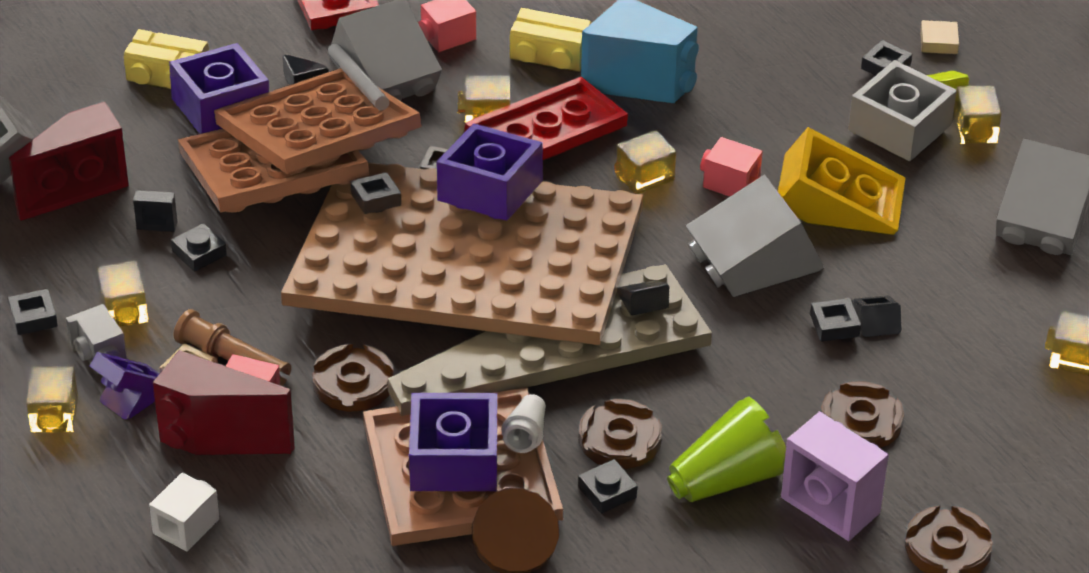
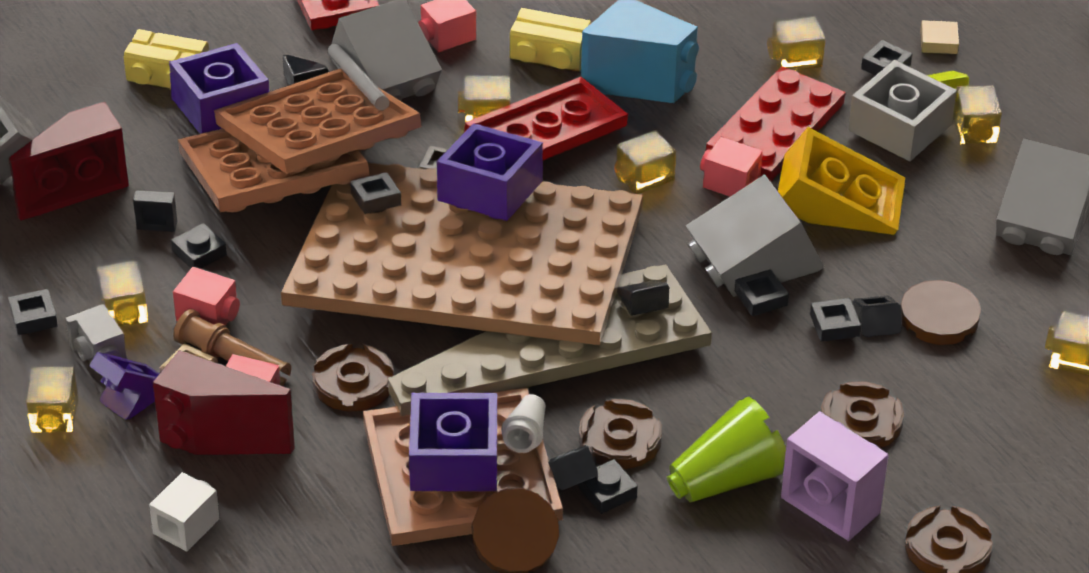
(208, 294): none -> coral brick
(574, 467): none -> black slope
(761, 292): none -> black plate
(780, 115): none -> plate
(797, 44): none -> clear yellow brick
(940, 311): none -> tile

